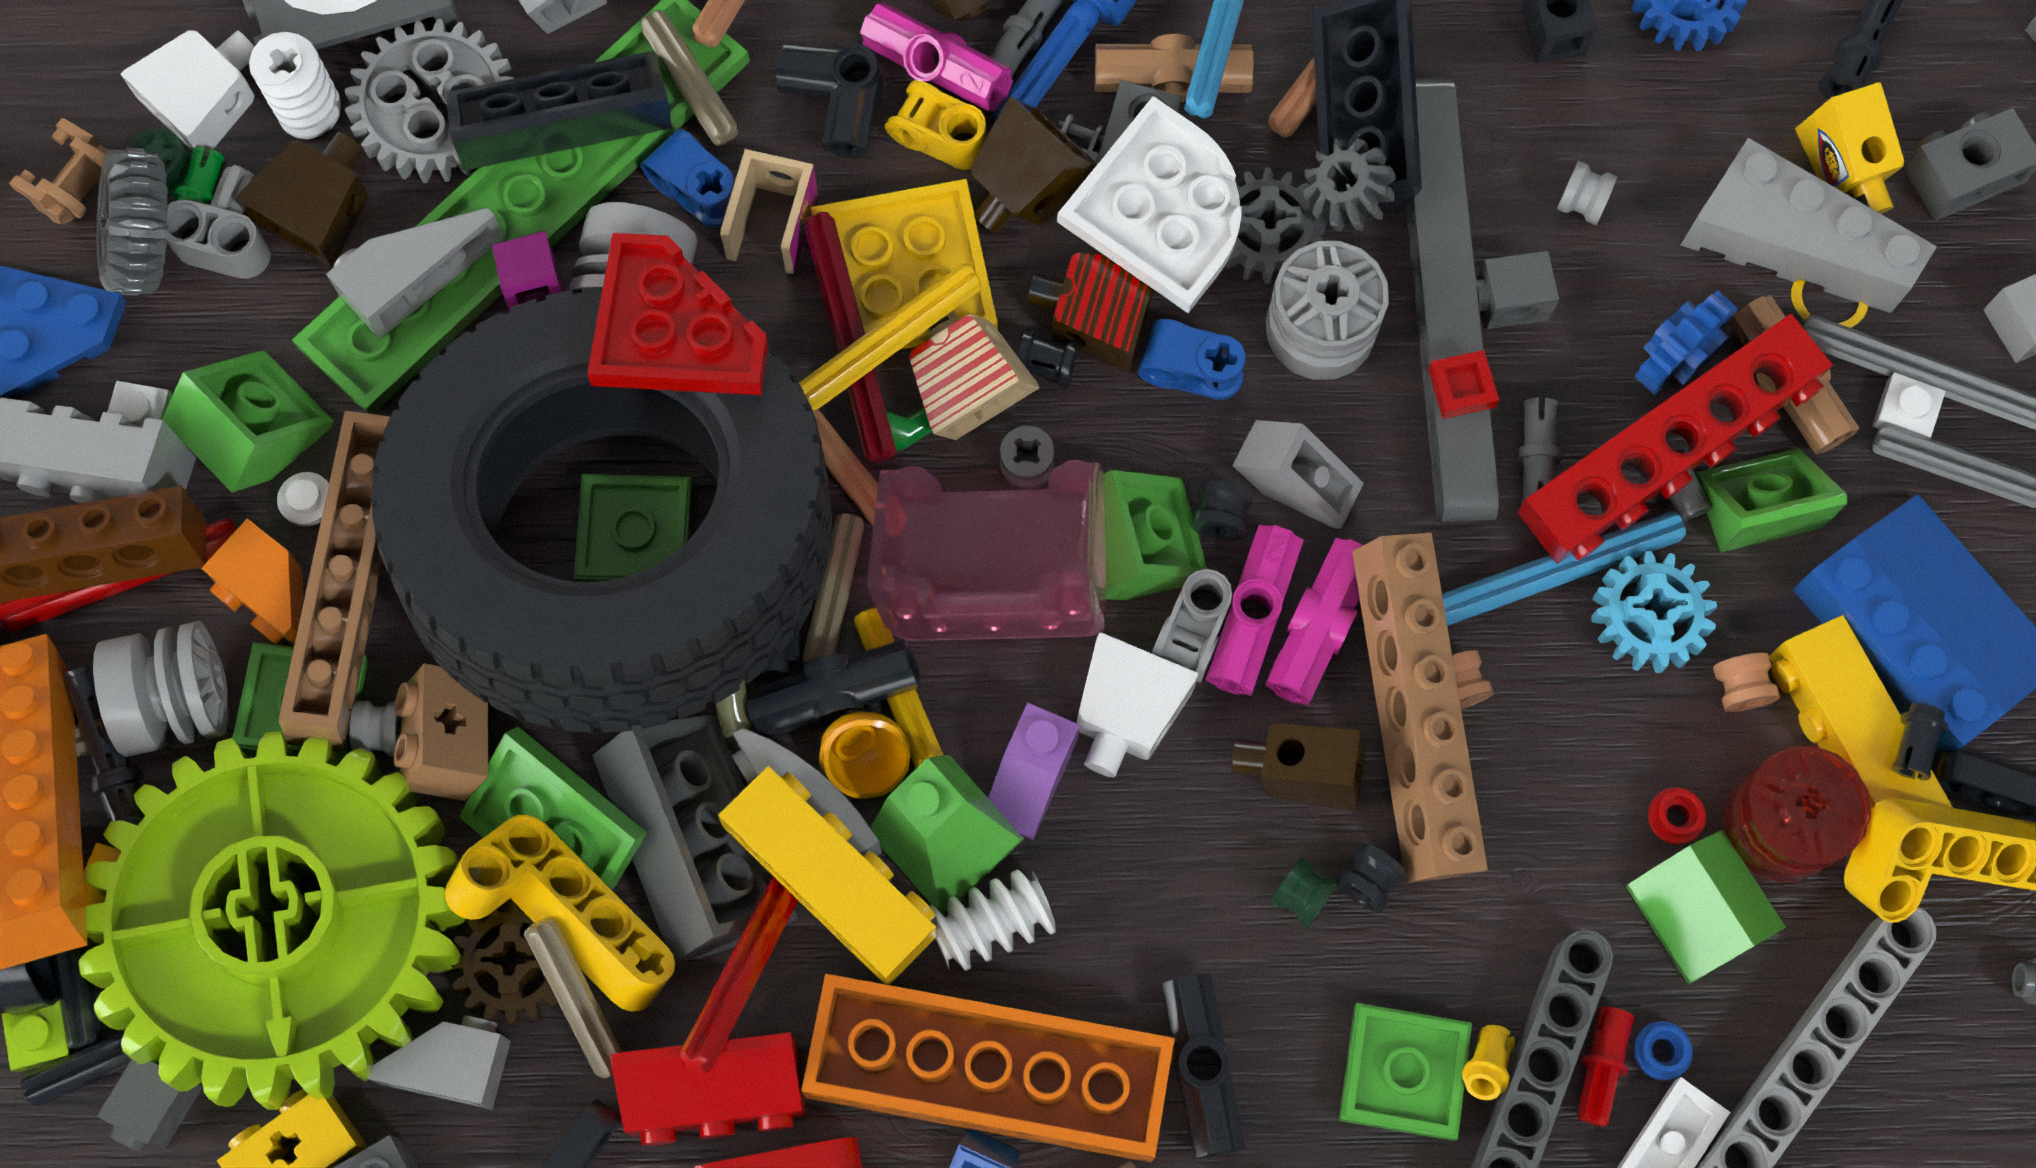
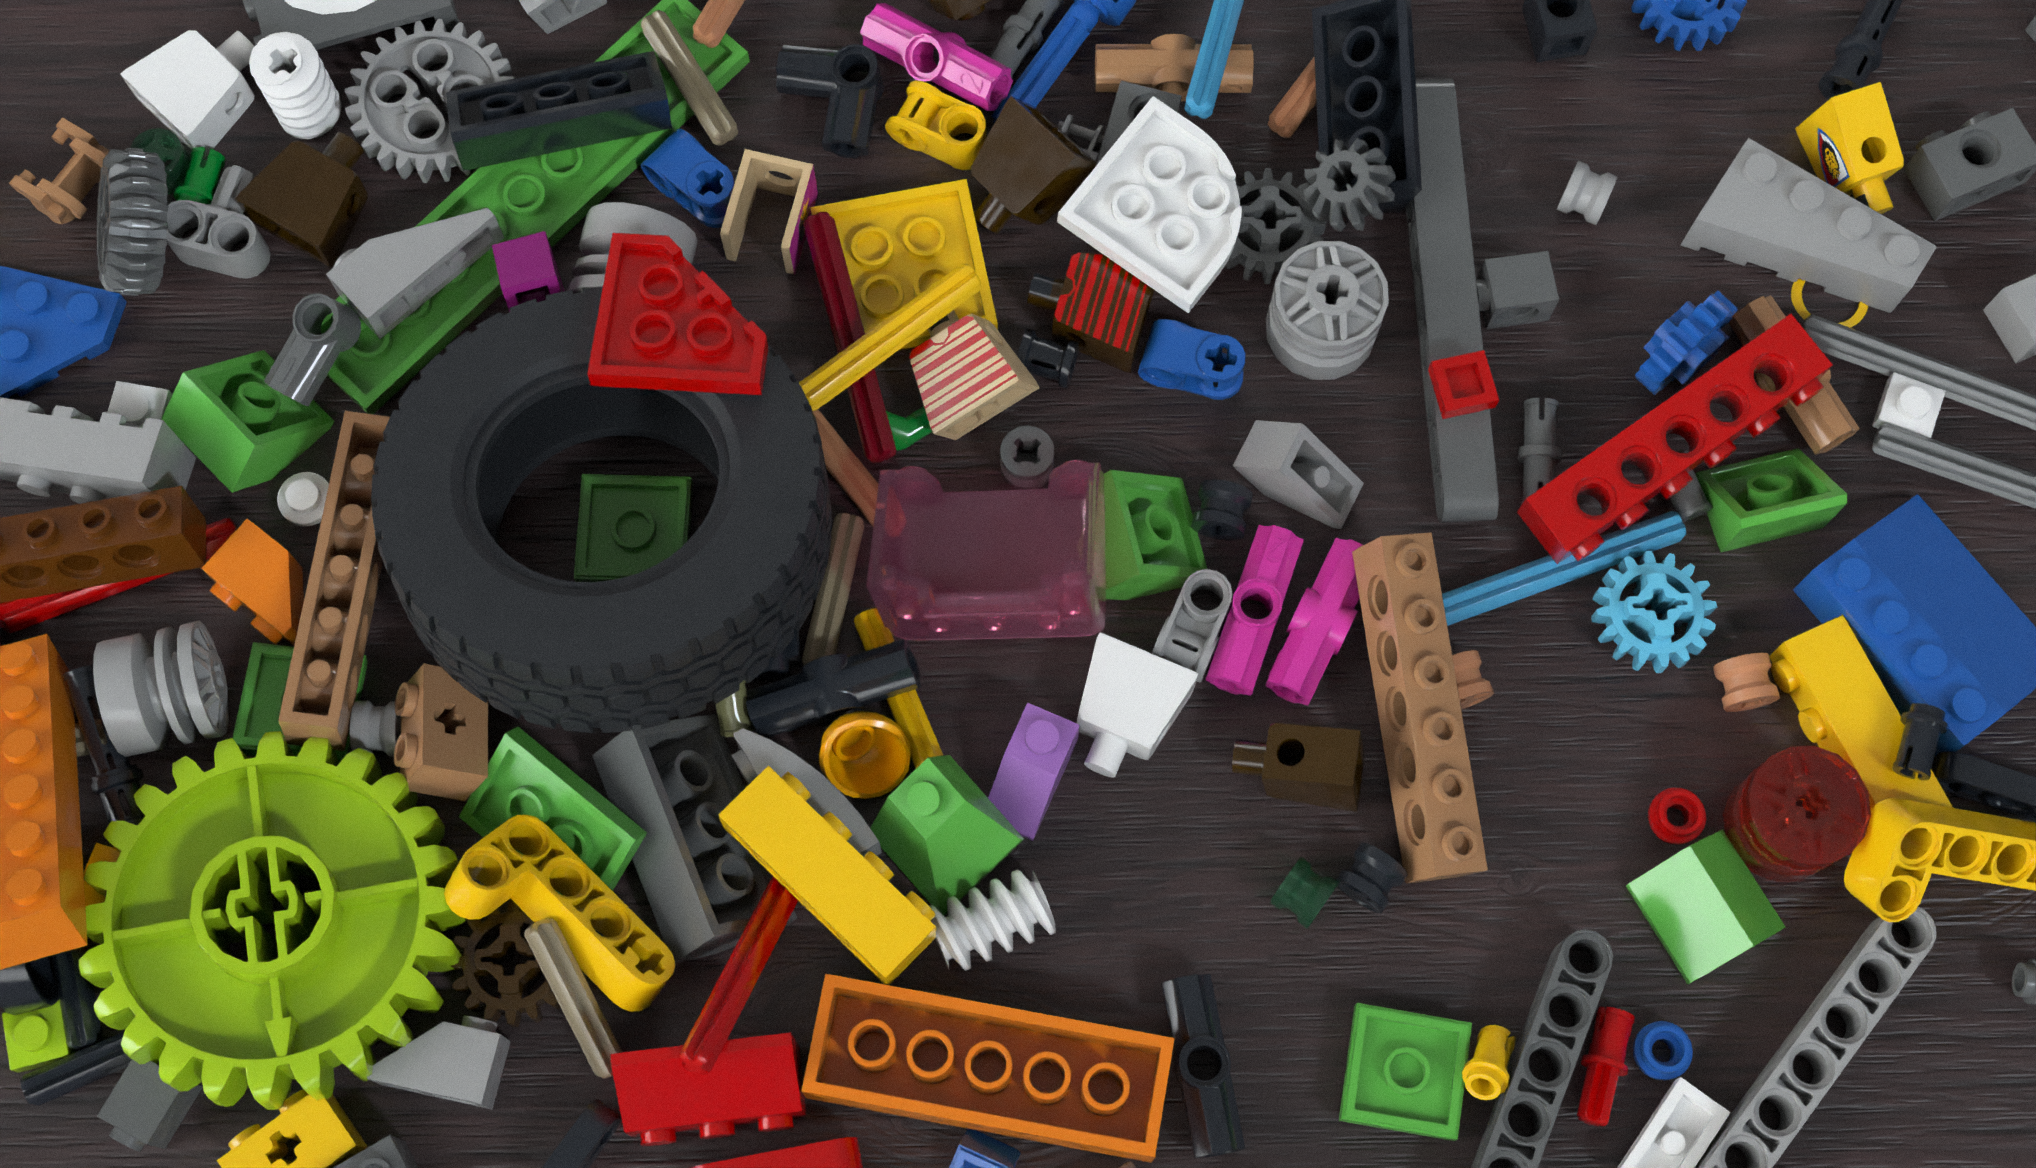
(310, 353): none -> dark grey piece

